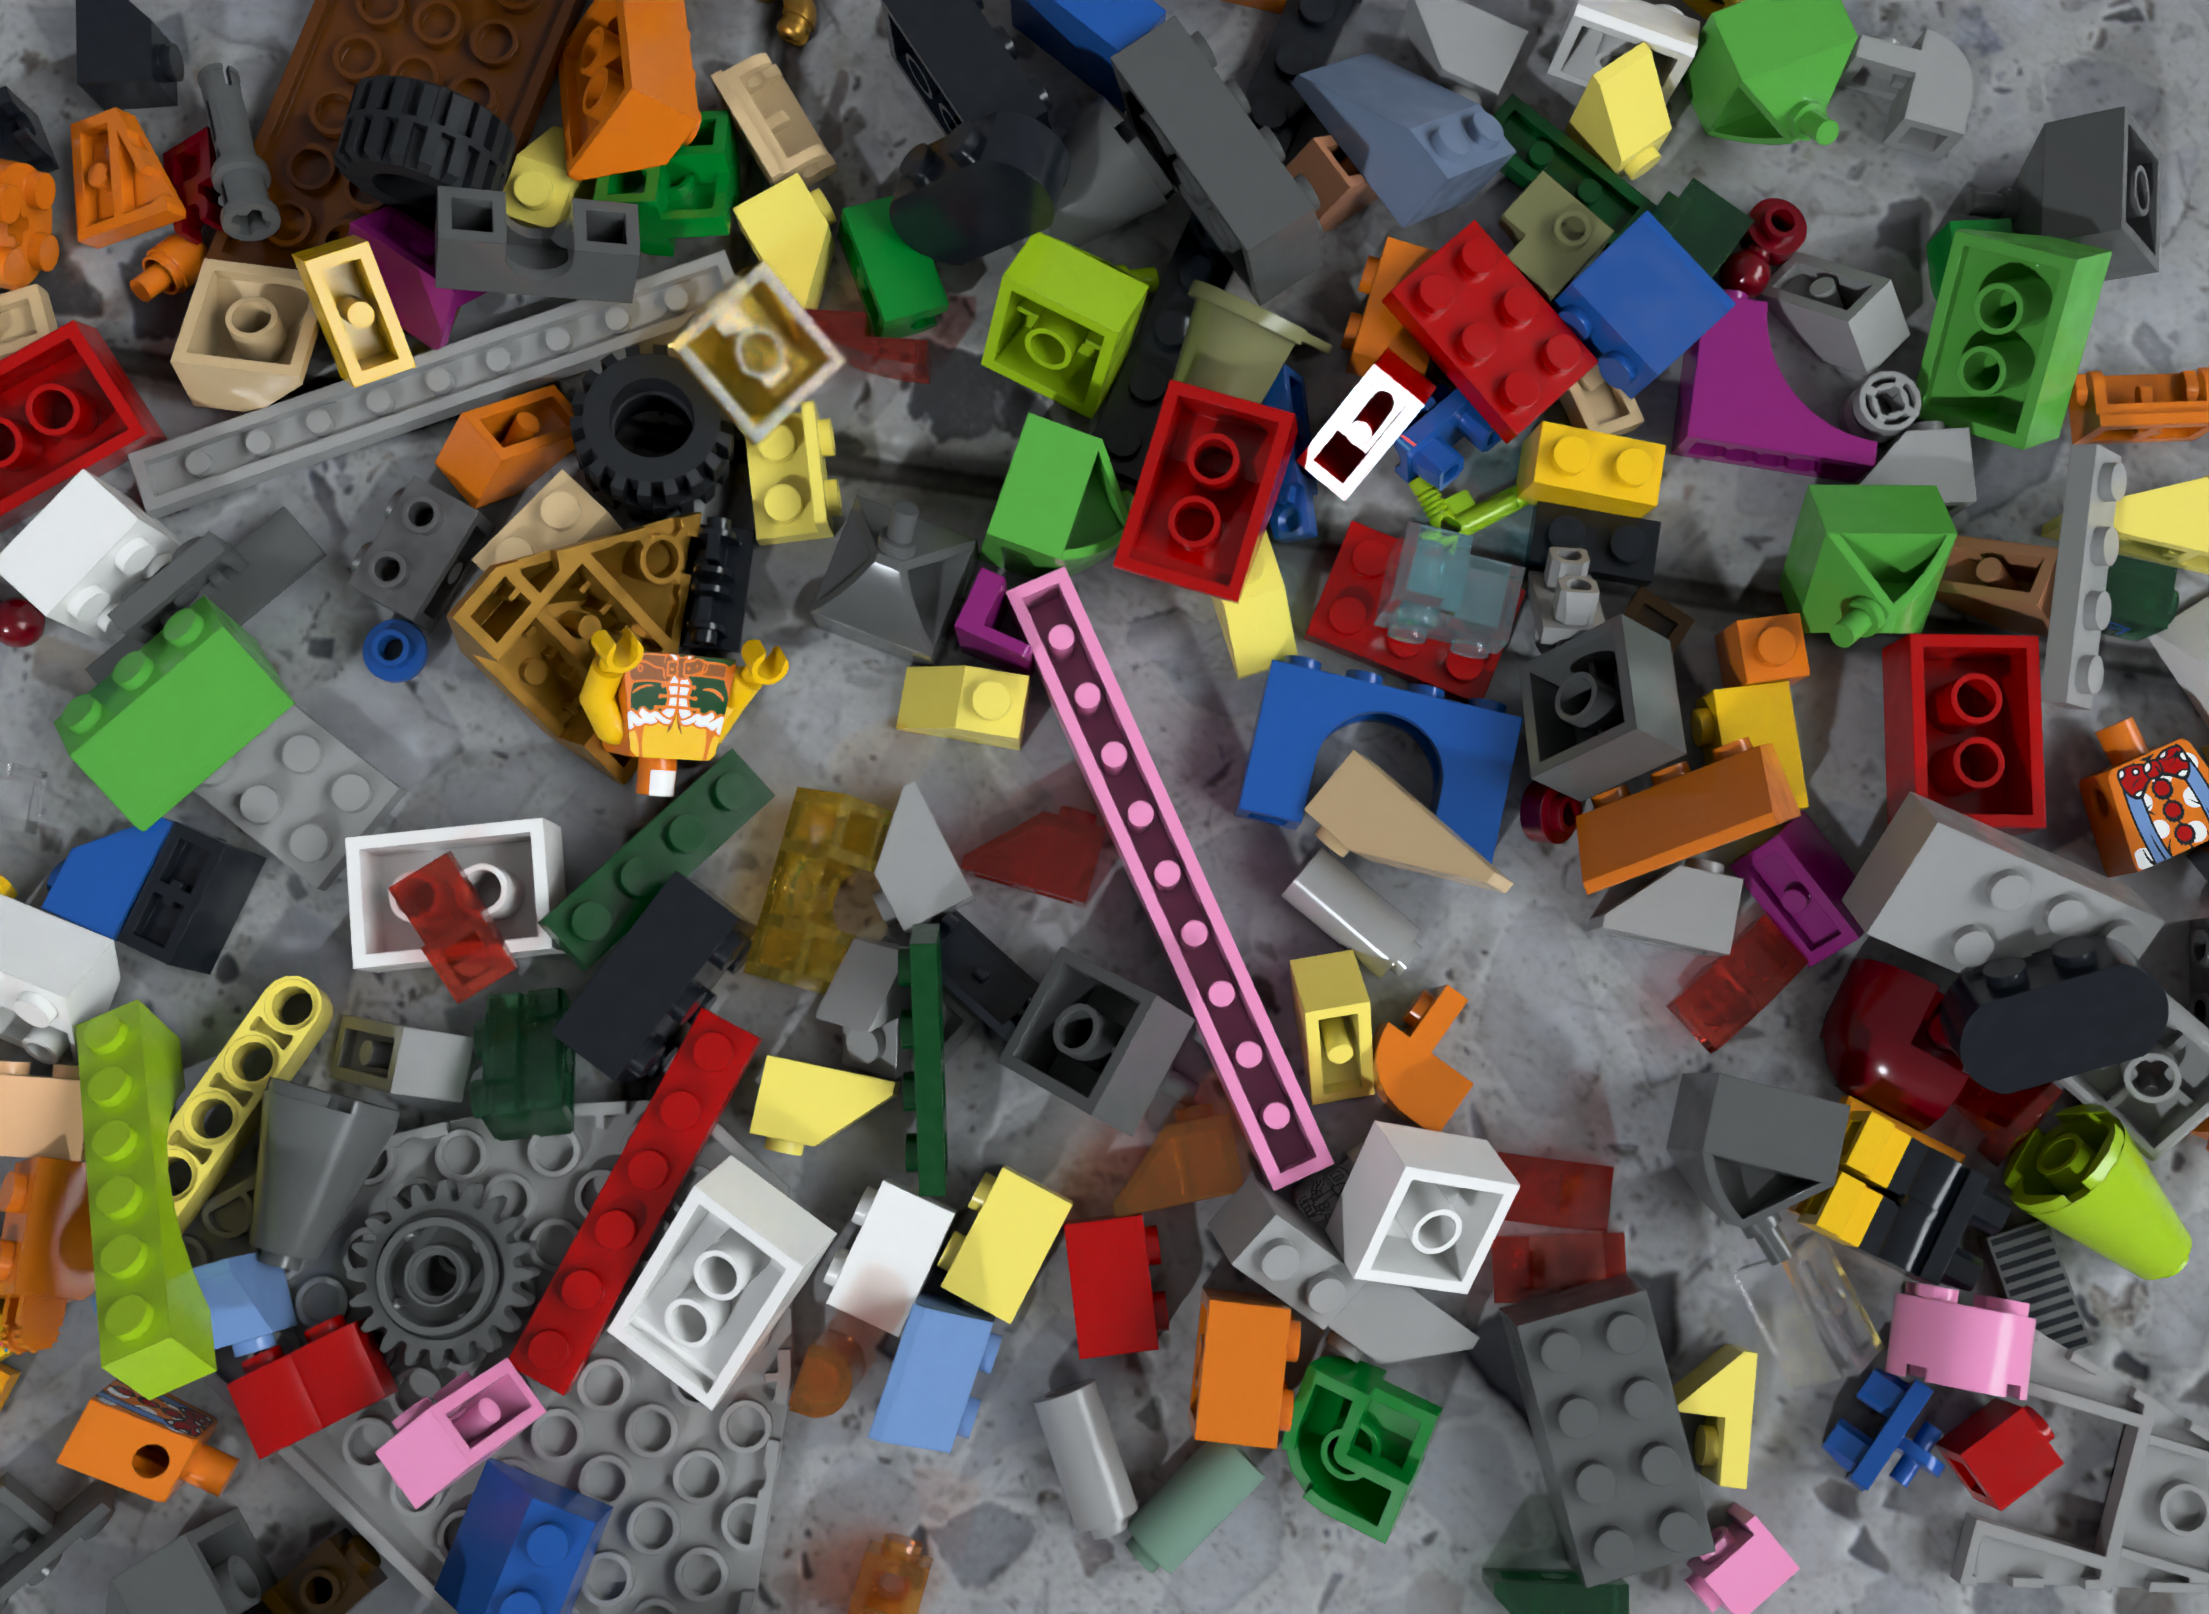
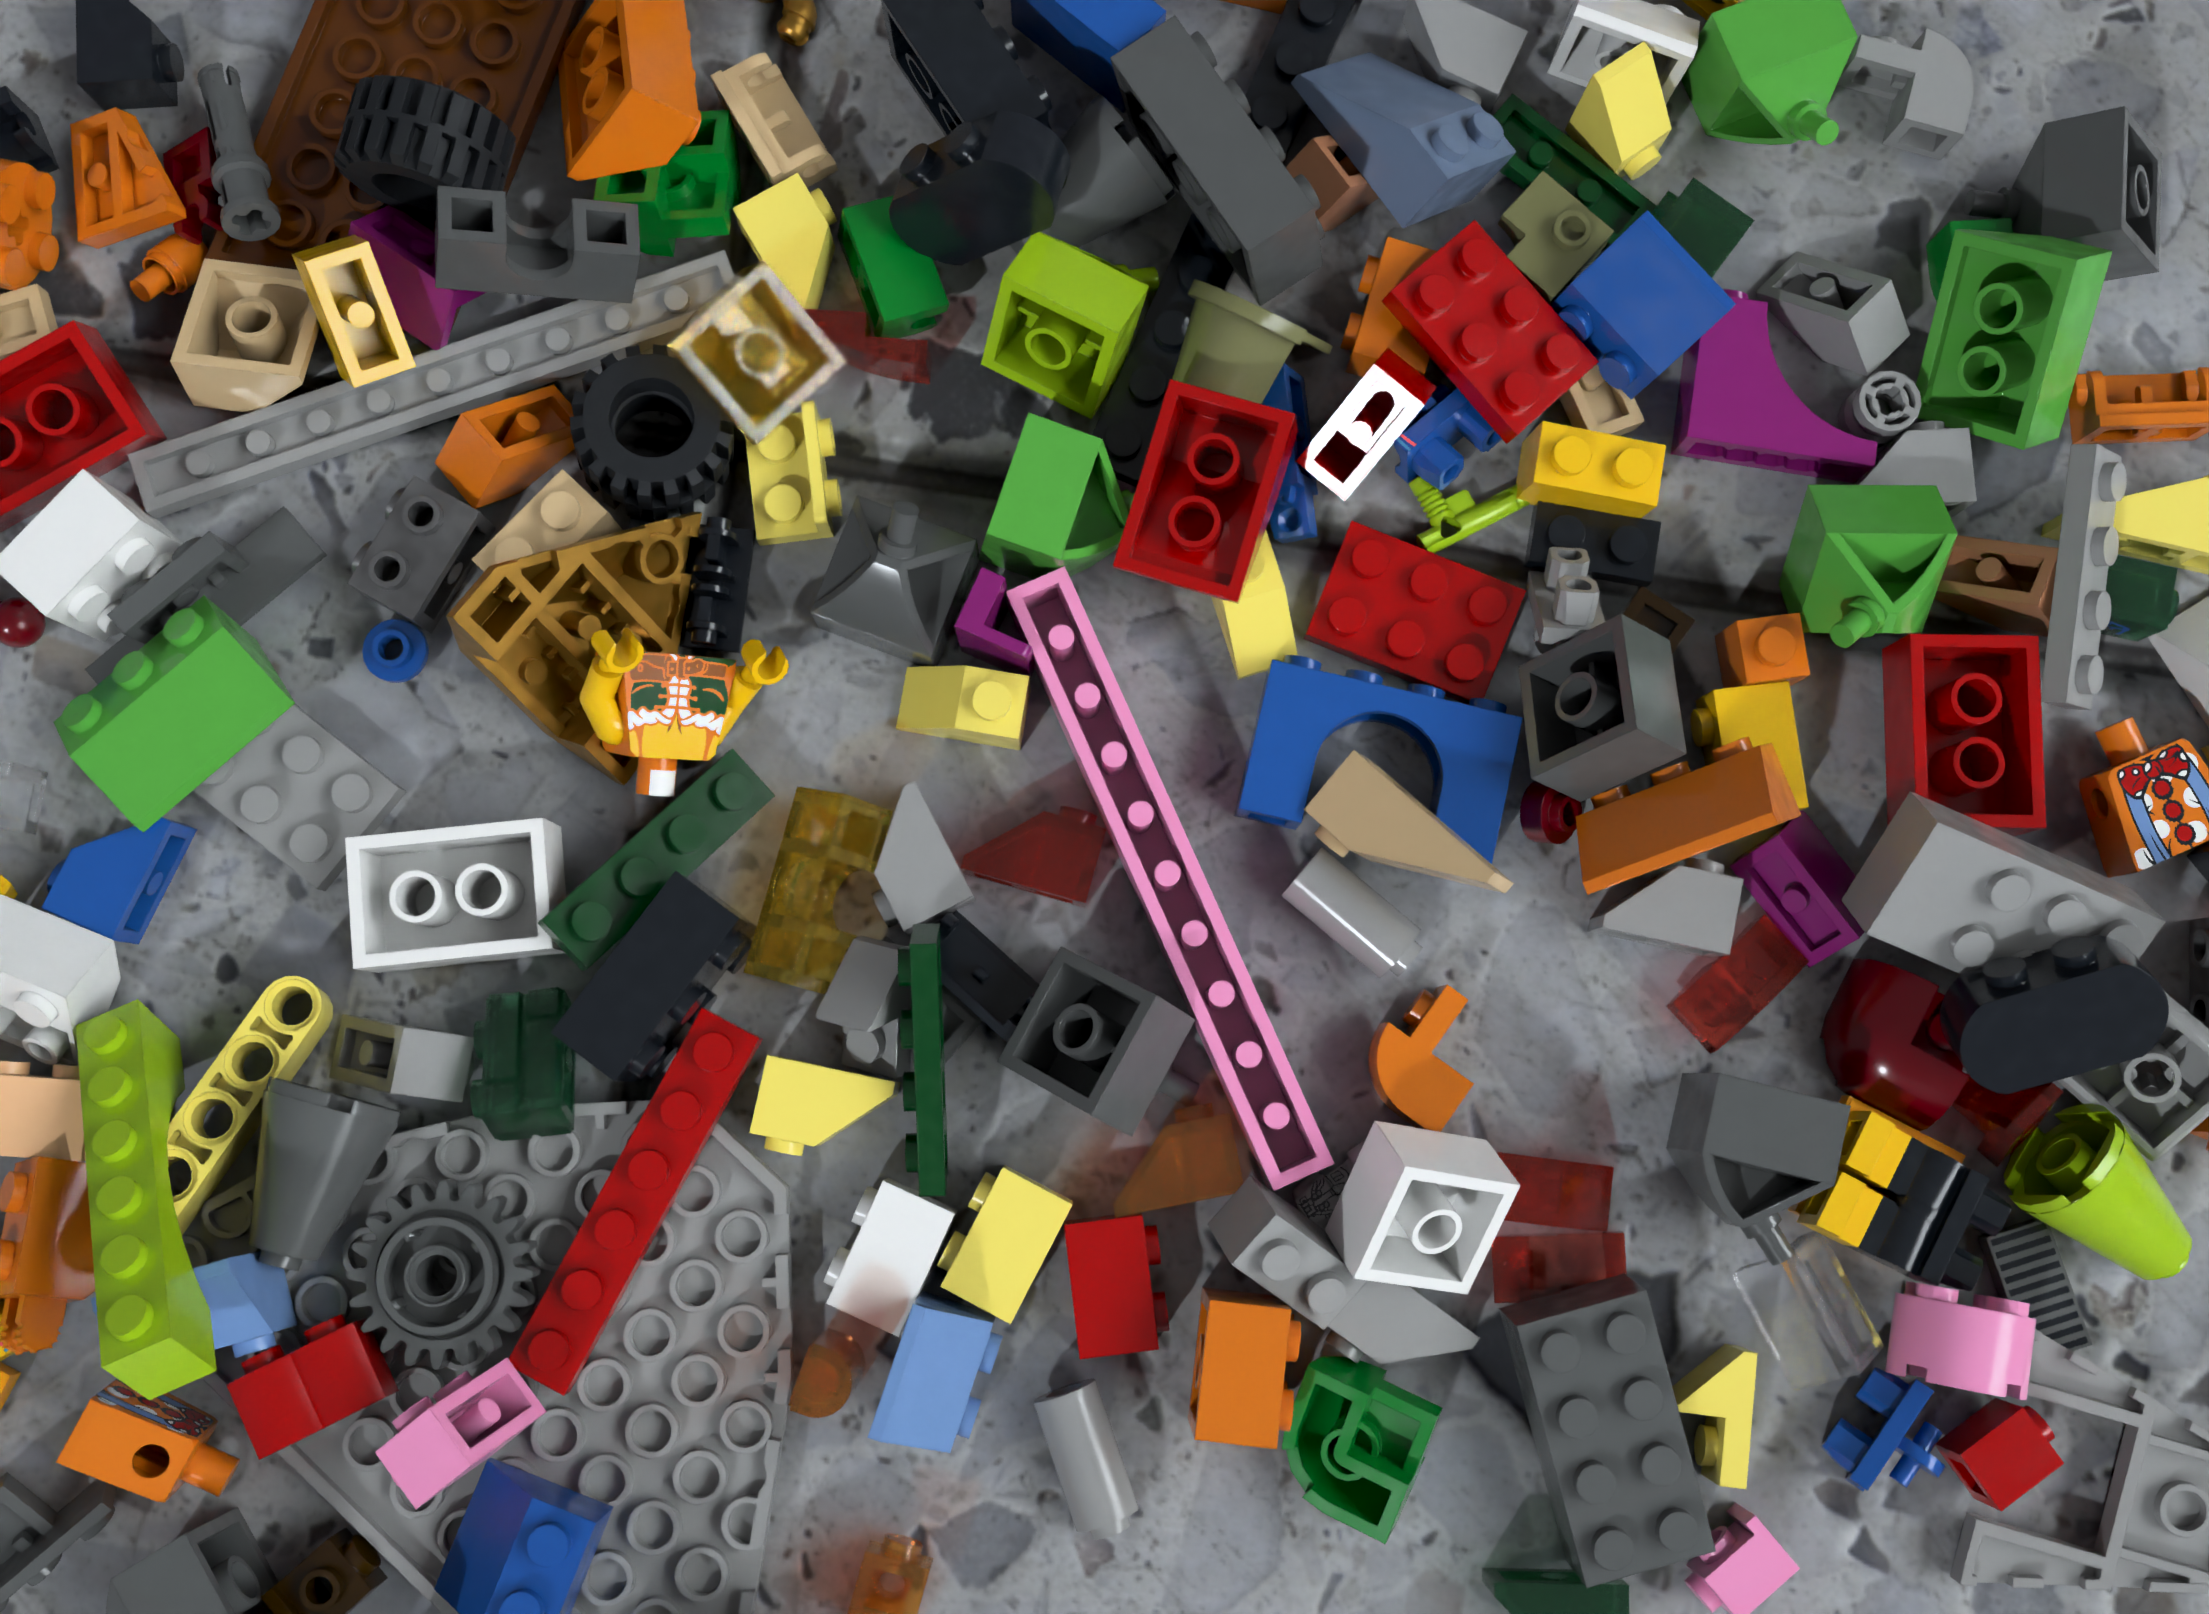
(191, 899): black hinge -> none
(454, 926): clear red slope -> none
(538, 184): light yellow slope -> none
(720, 1280): white slope -> none
(1191, 1505): sand green brick -> none
(1333, 1026): light yellow slope -> none
(1447, 593): clear light blue brick -> none
(1764, 246): dark red plate -> none

